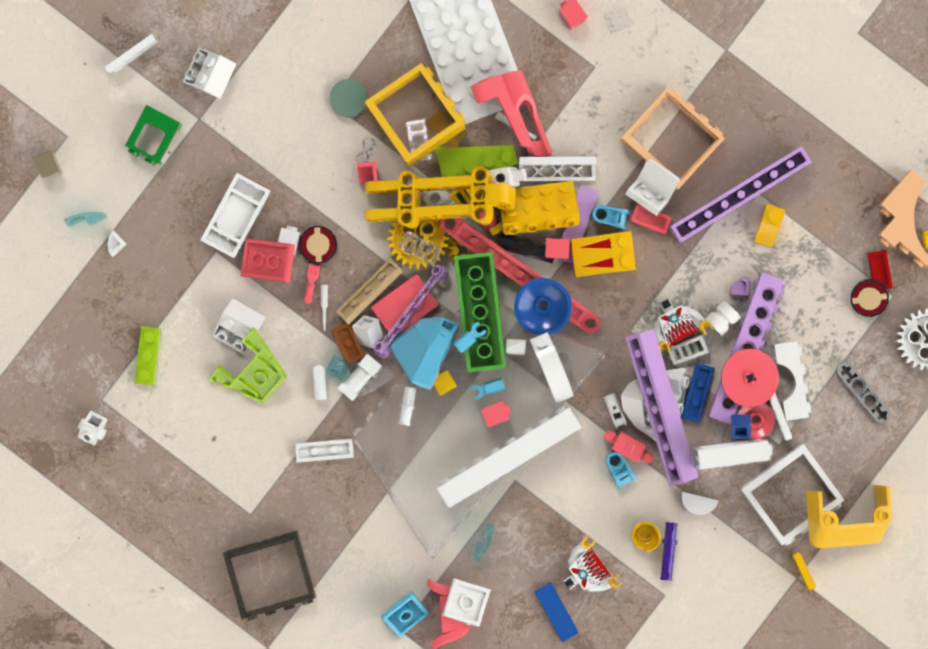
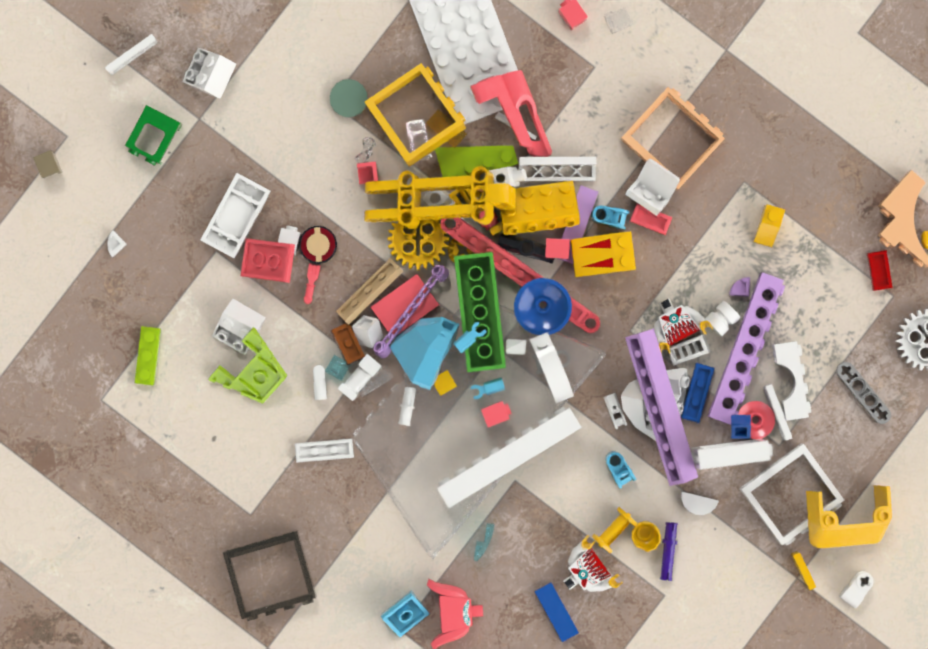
(90, 217): clear light blue slope -> none
(92, 428): white brick -> none
(324, 304): white piece -> none
(406, 239): clear slope -> none
(466, 602): white tile -> none
(614, 530): none -> yellow hose
(628, 446): coral piece -> none
(740, 194): lavender brick -> none
(764, 374): coral piece -> none
(854, 592): none -> white piece
(869, 297): tile -> none

